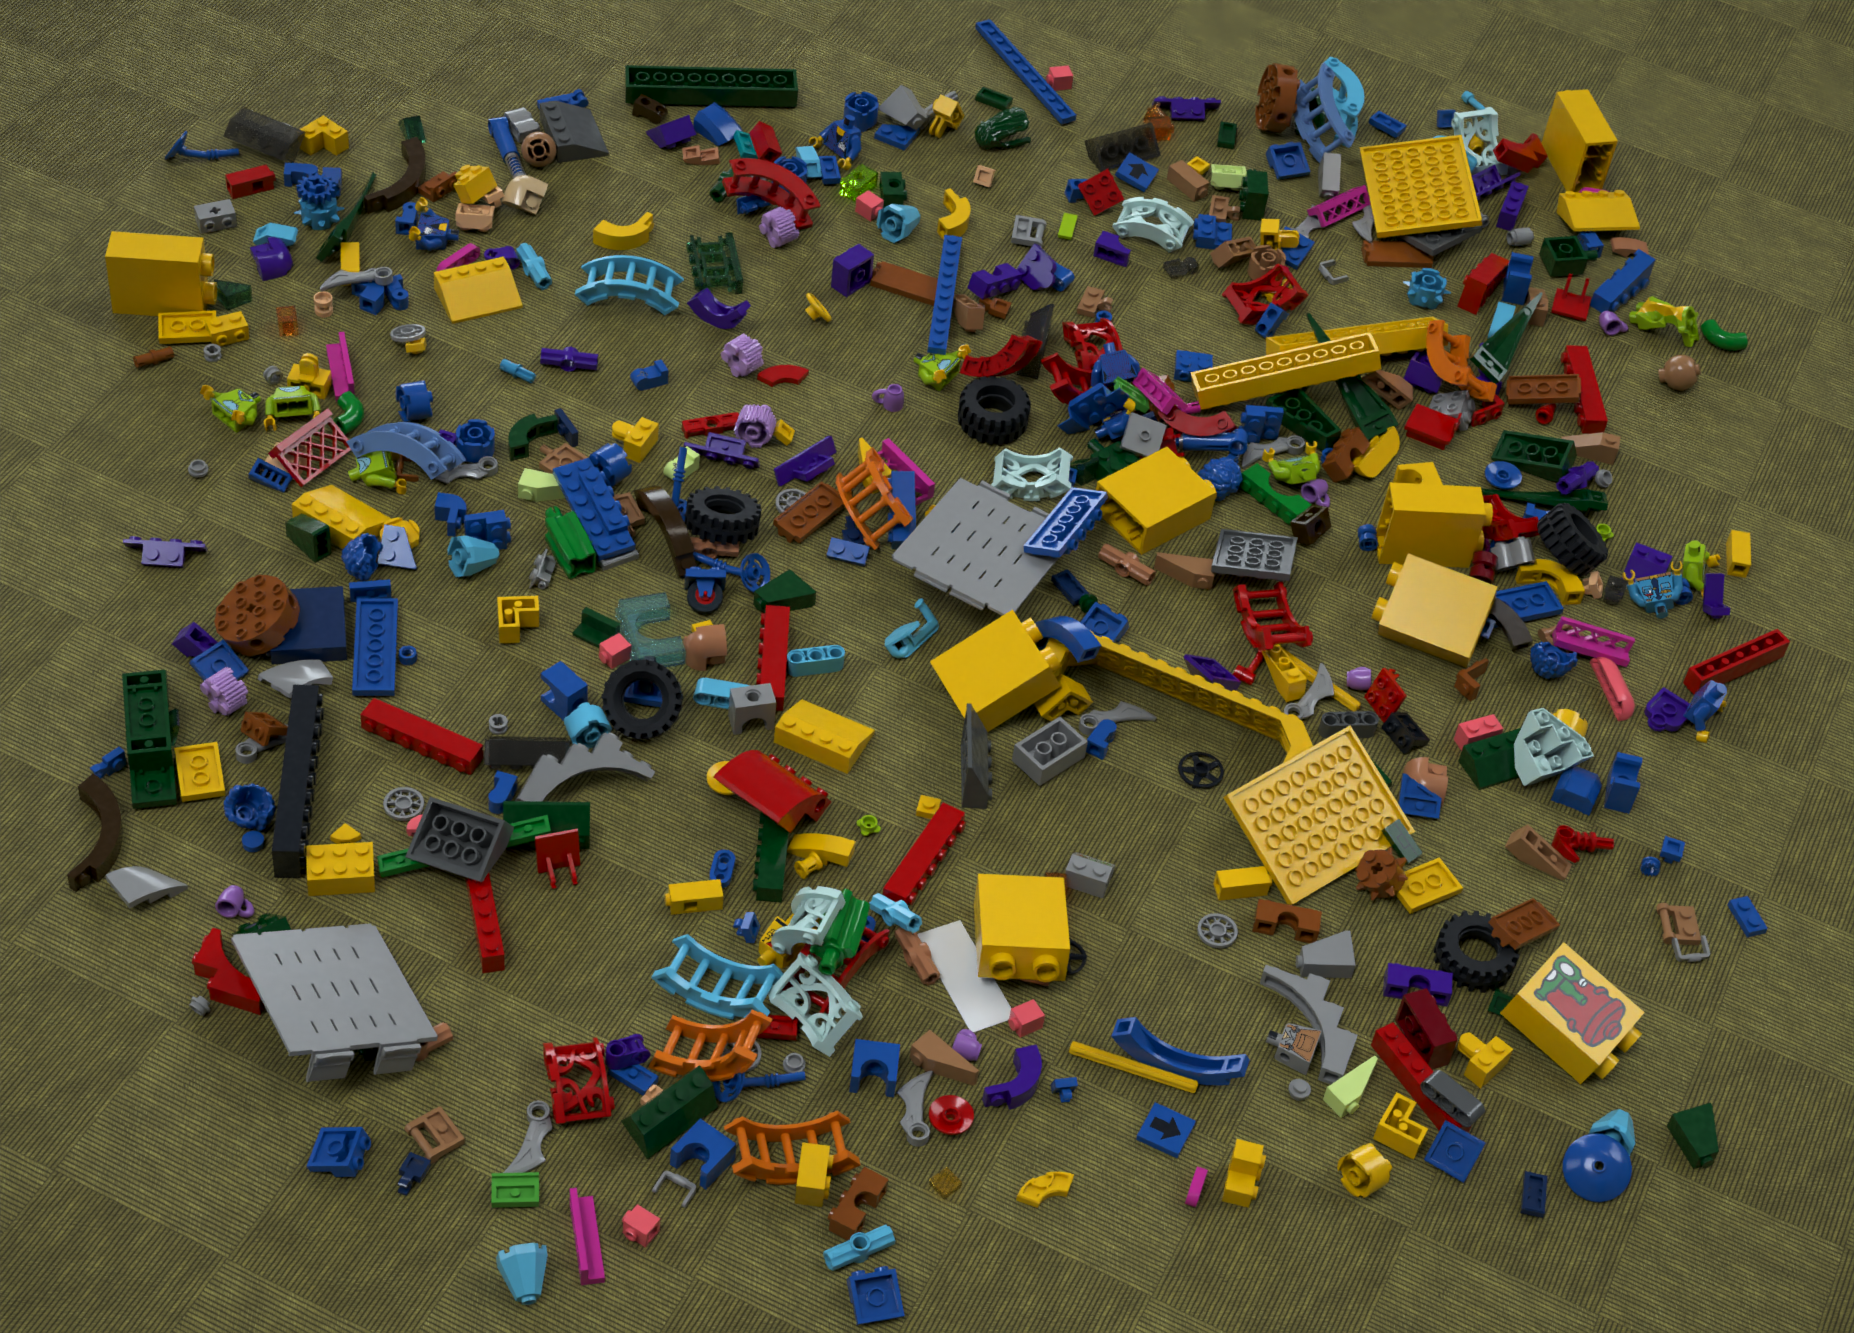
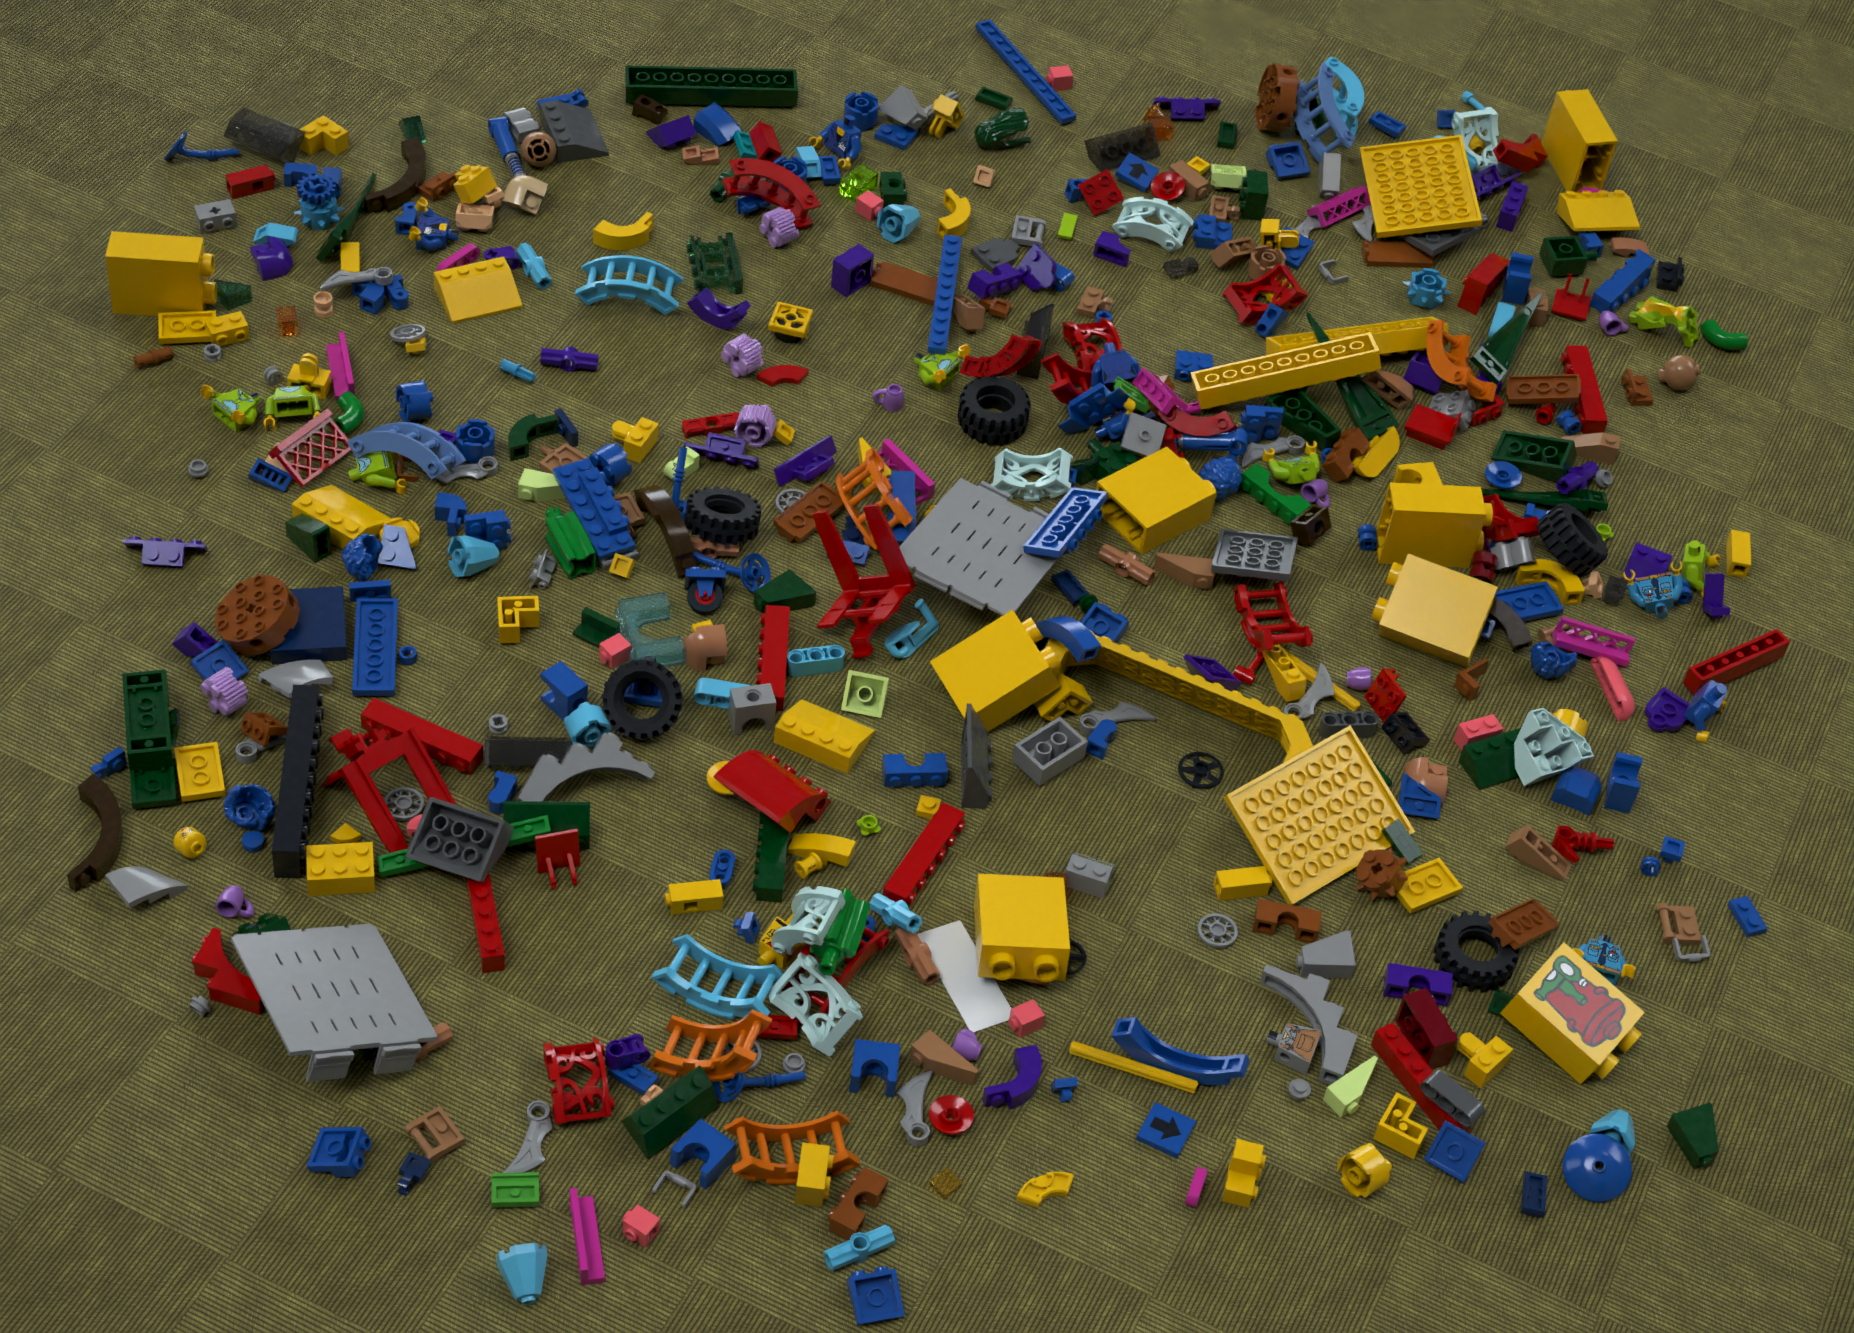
(190, 842): none -> yellow head
(371, 752): none -> red piece
(622, 565): none -> yellow plate
(650, 376): blue leg -> none
(790, 326): none -> yellow piece
(816, 308): yellow piece -> none
(865, 693): none -> yellowish green slope
(887, 588): none -> red piece
(899, 773): none -> blue arch
(995, 252): none -> dark grey plate
(1165, 181): none -> red dish
(1520, 236): light grey brick -> none
(1569, 423): none -> blue wheel
(1605, 958): none -> torso
(1636, 389): none -> dark orange bracket
(1670, 275): none -> black bracket

